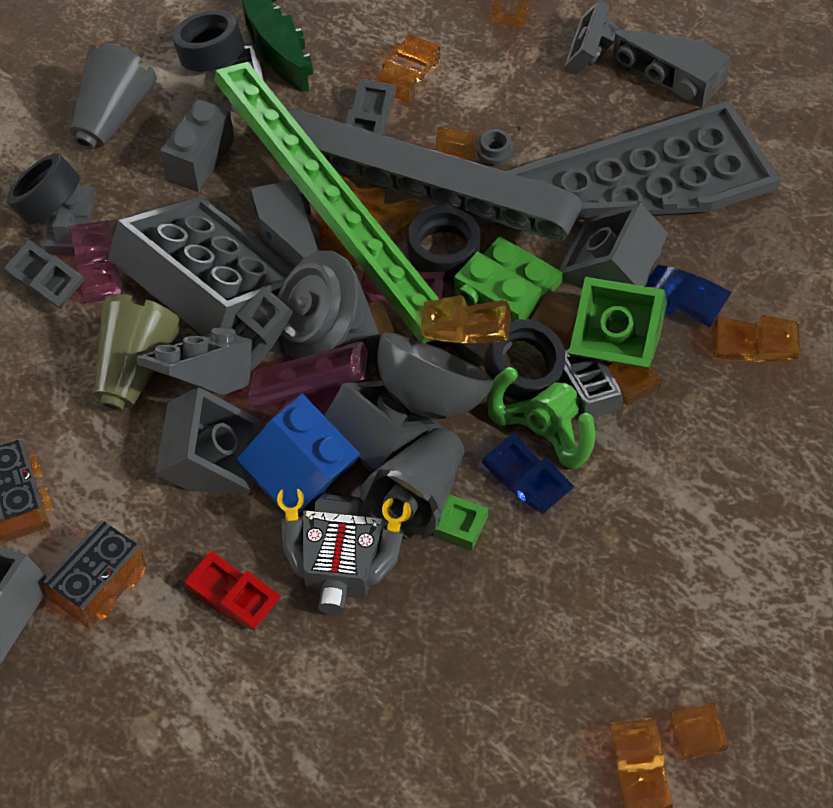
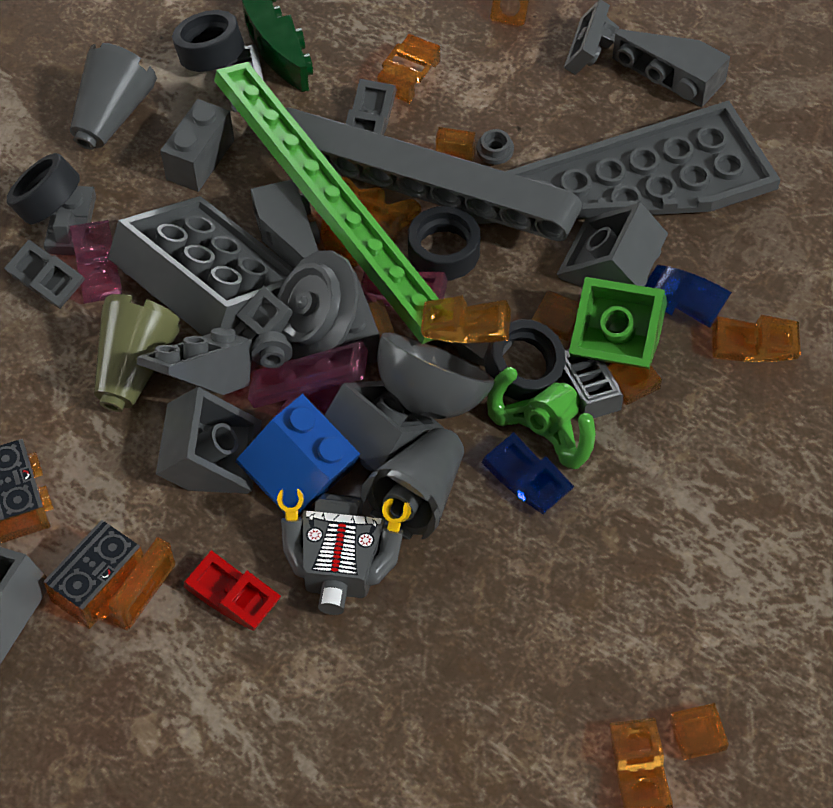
(142, 584): none -> clear orange tile
(271, 349): none -> dark grey plate
(461, 522): bright green tile -> none
(508, 275): bright green plate -> none

